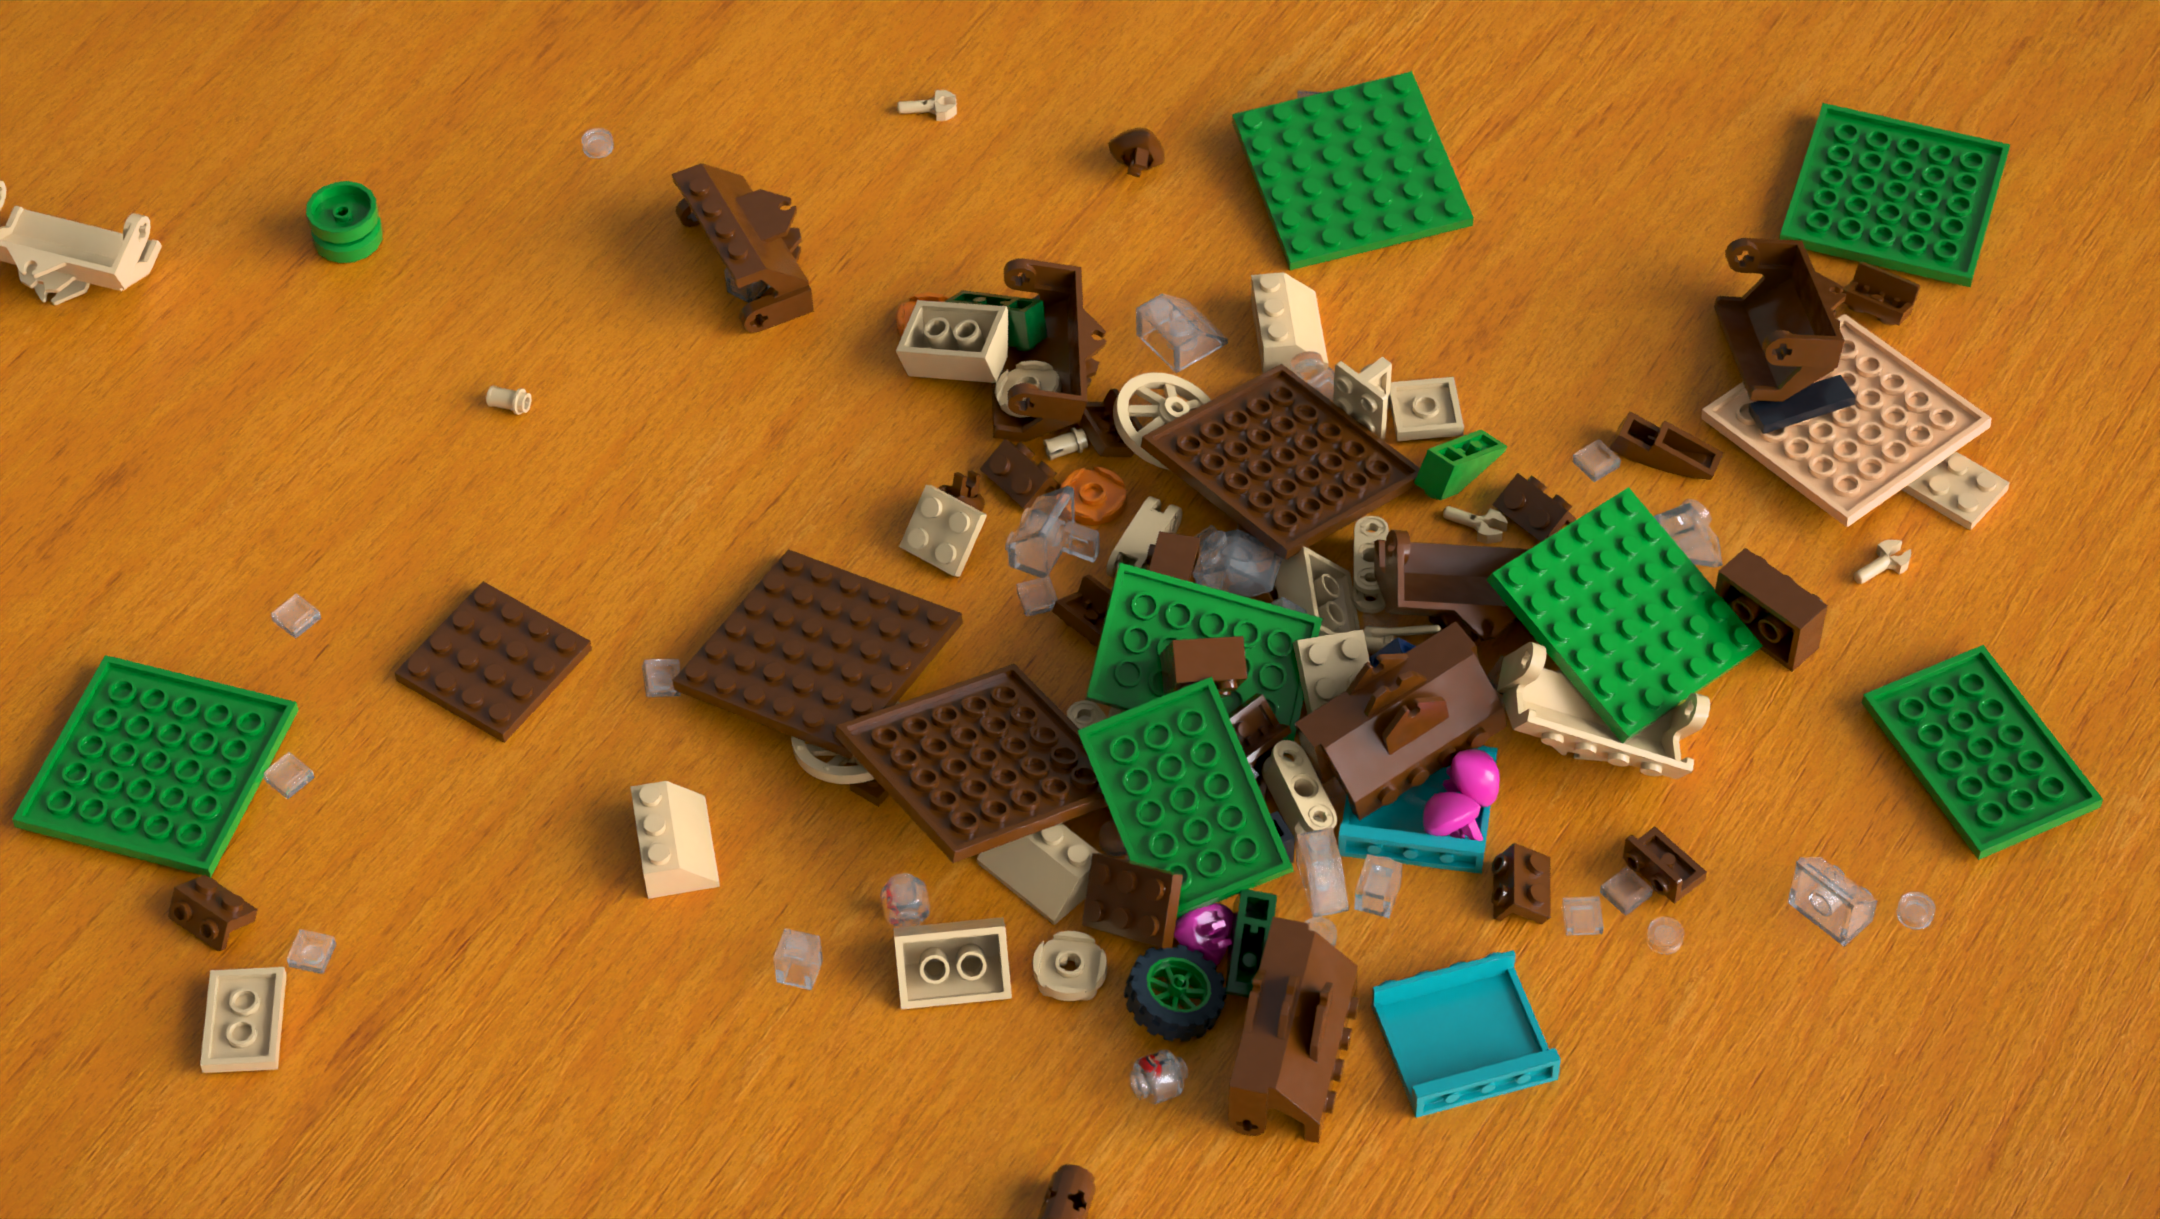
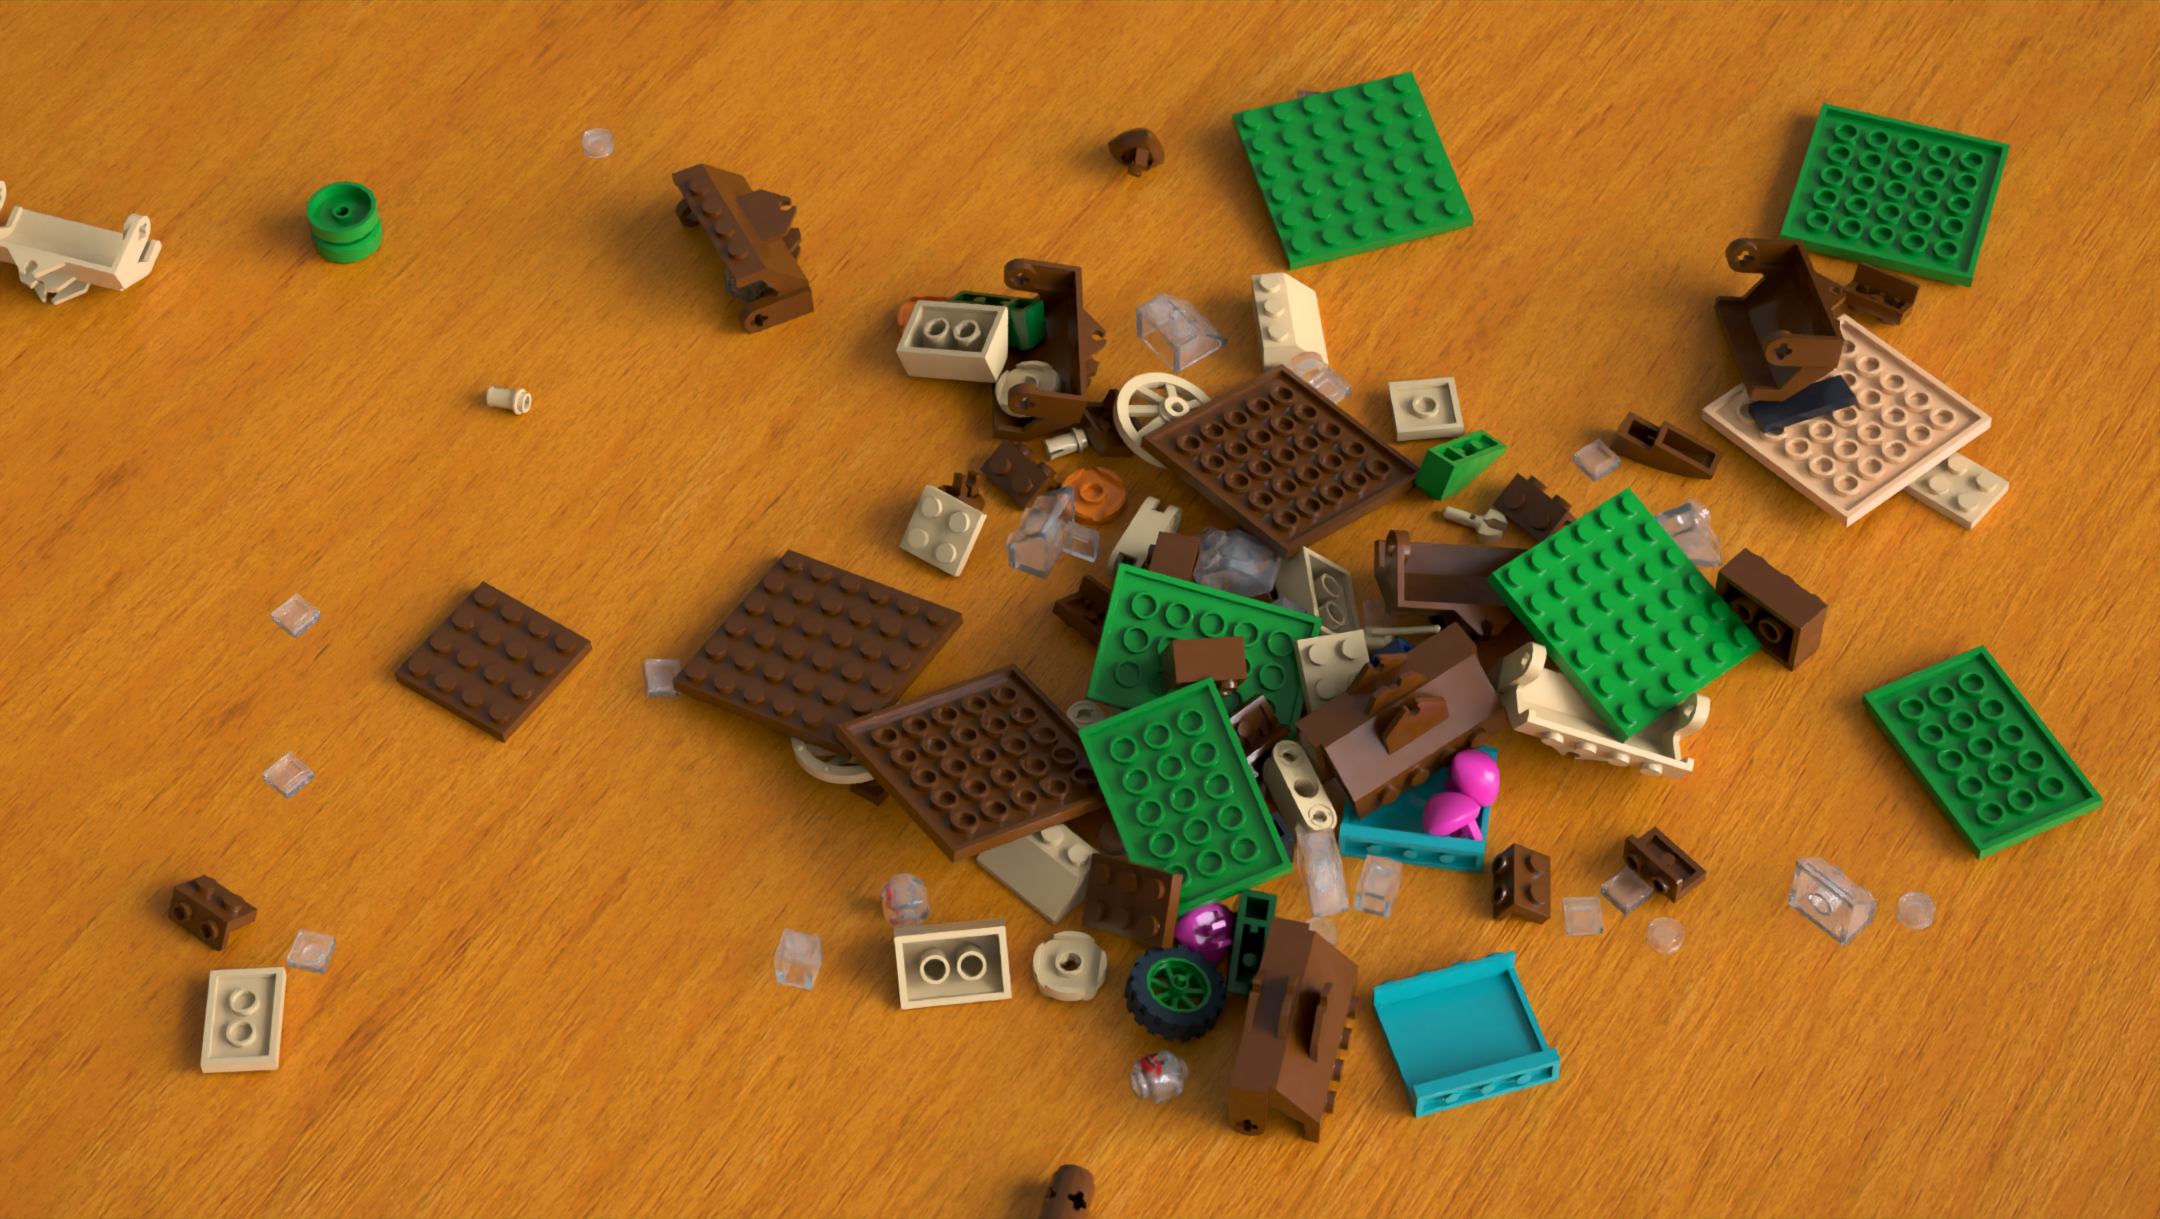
(156, 765): green plate -> none
(674, 839): tan slope -> none
(941, 105): tan bar -> none
(1036, 596): clear tile -> none
(1363, 570): tan piece -> none
(1365, 394): tan bracket -> none
(1885, 561): tan bar -> none

